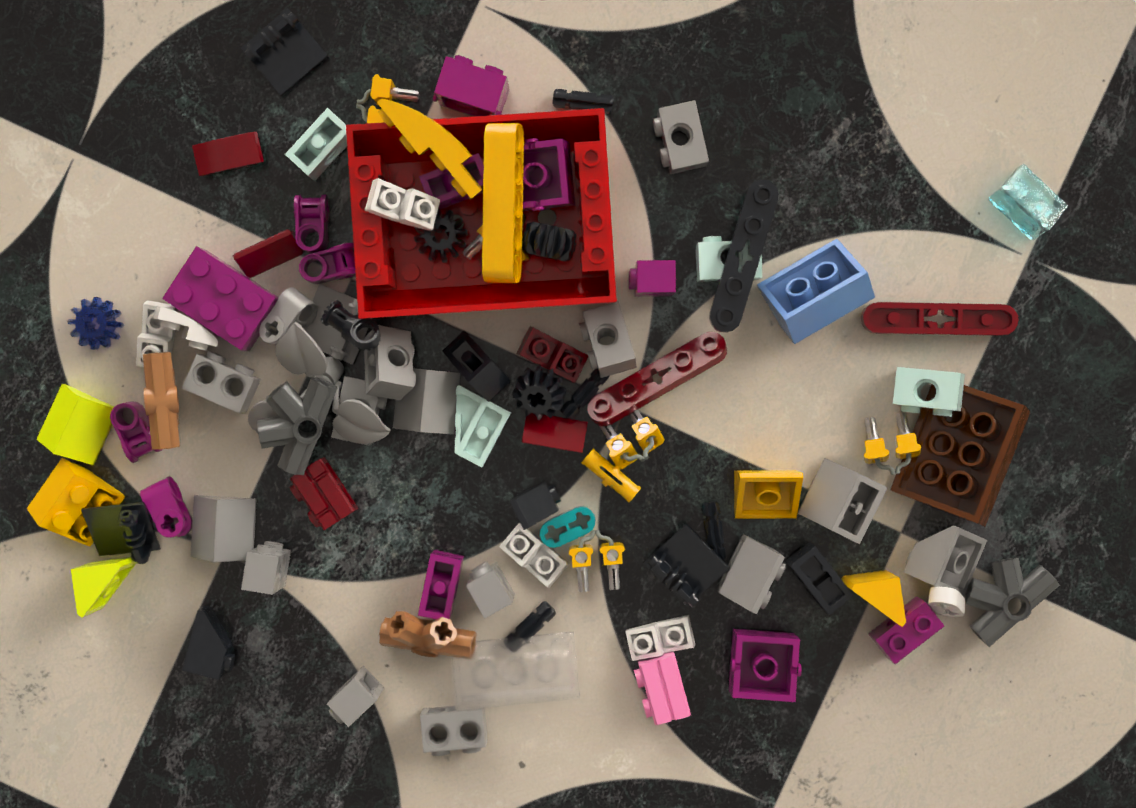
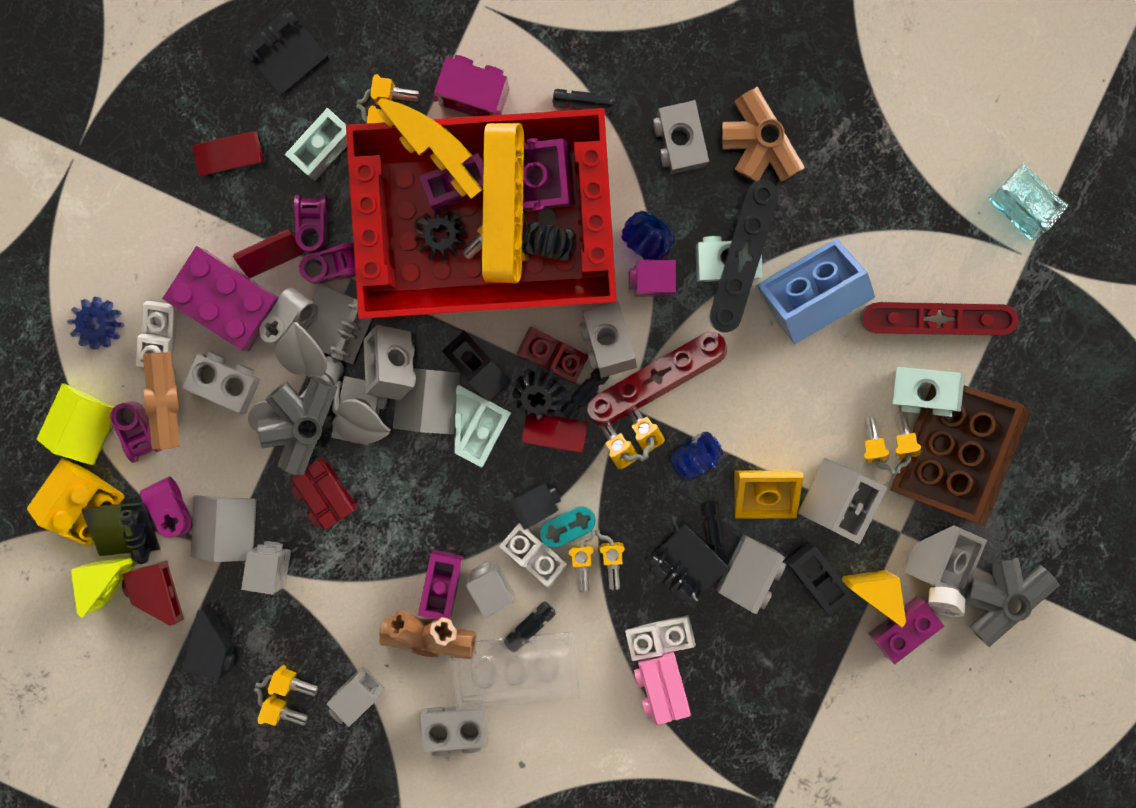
(153, 592): none -> dark red slope
(192, 331): white slope -> none
(275, 709): none -> piece
(350, 325): black connector -> none
(402, 205): white slope -> none
(627, 489): yellow pin -> none
(648, 236): none -> clear blue gear
(697, 456): none -> clear blue gear
(748, 136): none -> medium nougat piece
(764, 665): magenta brick -> none

